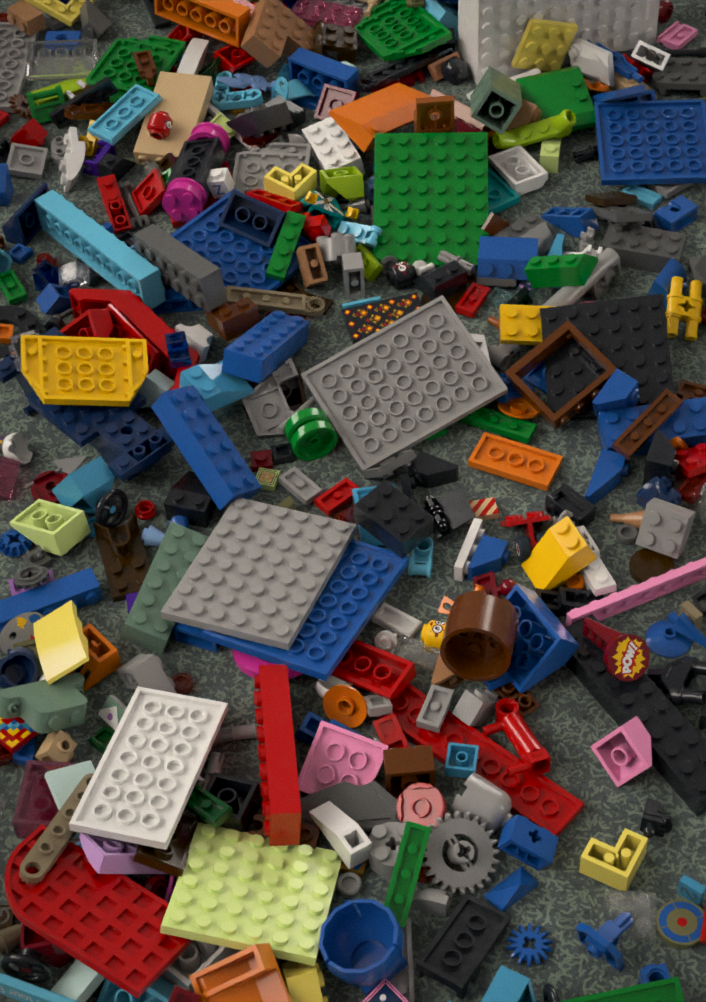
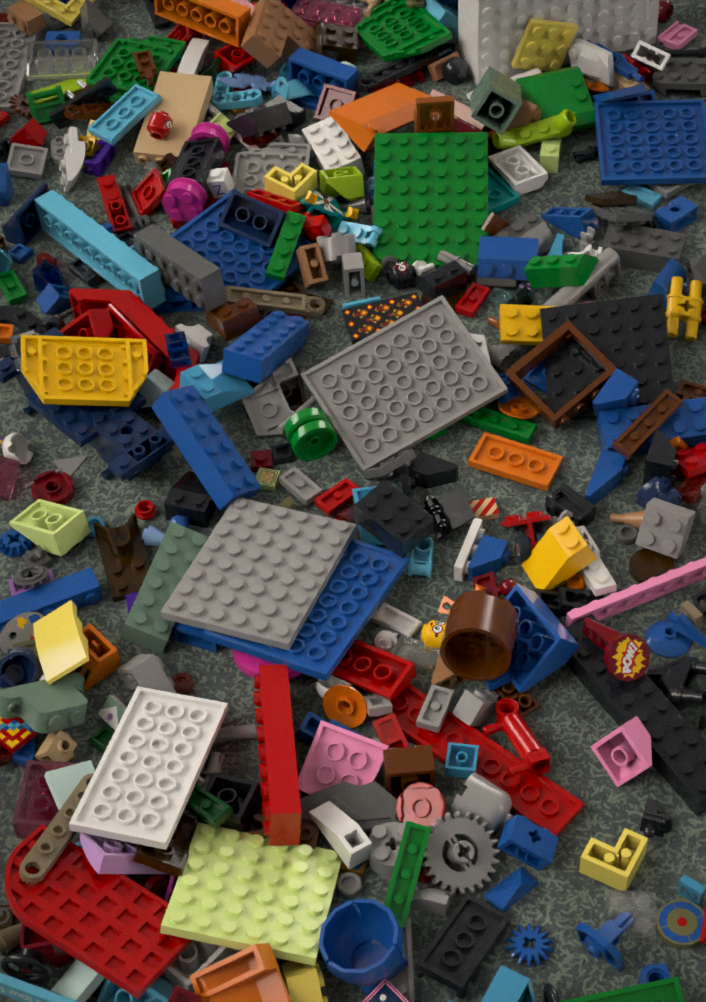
(74, 275): clear brick -> none
(92, 492): dark azure piece -> none
(115, 165): black slope -> none

